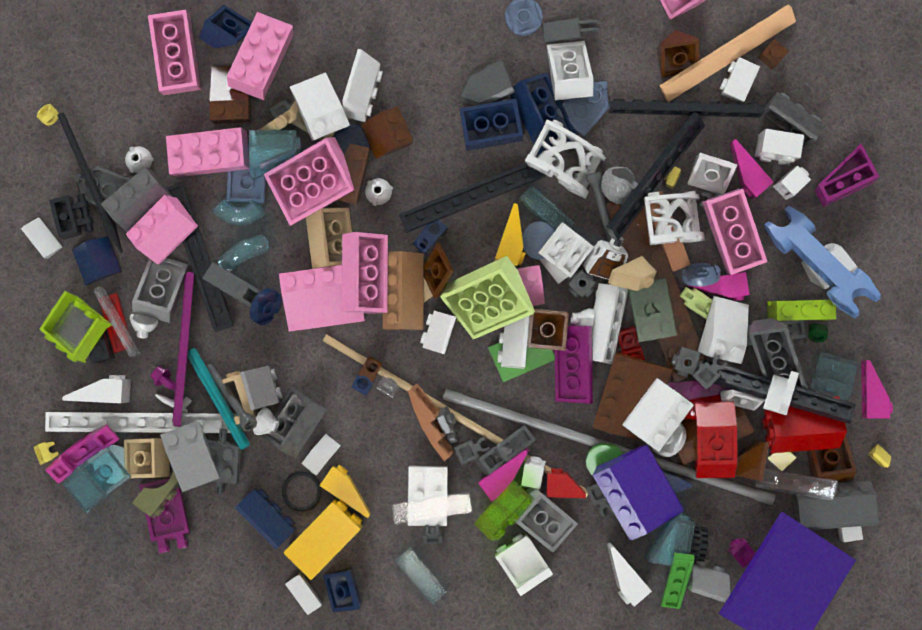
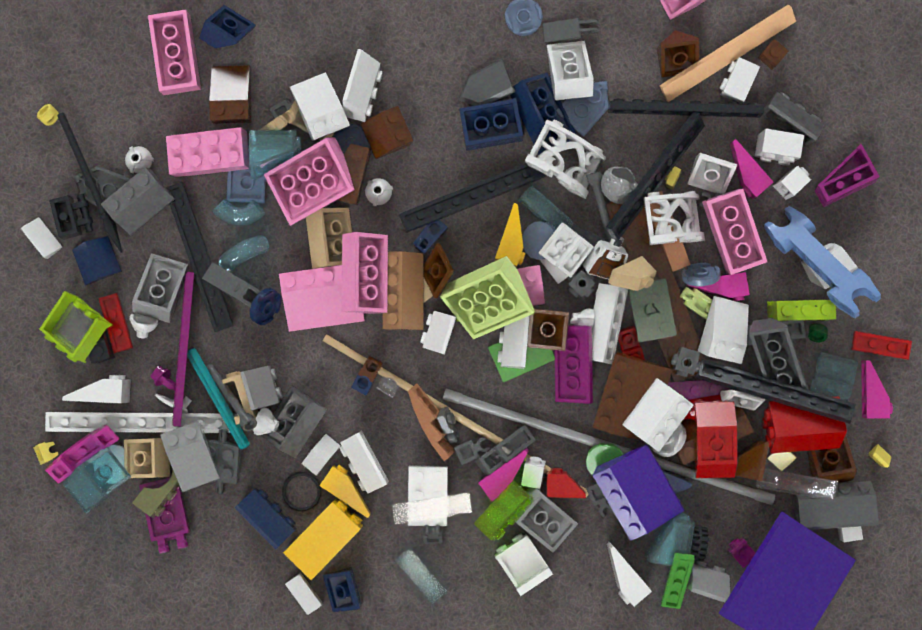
(116, 322): clear tile -> none
(162, 229): bright pink slope -> none
(260, 56): bright pink brick -> none
(363, 462): none -> white slope
(708, 375): dark grey plate -> none
(781, 393): white panel -> none
(881, 345): none -> red tile

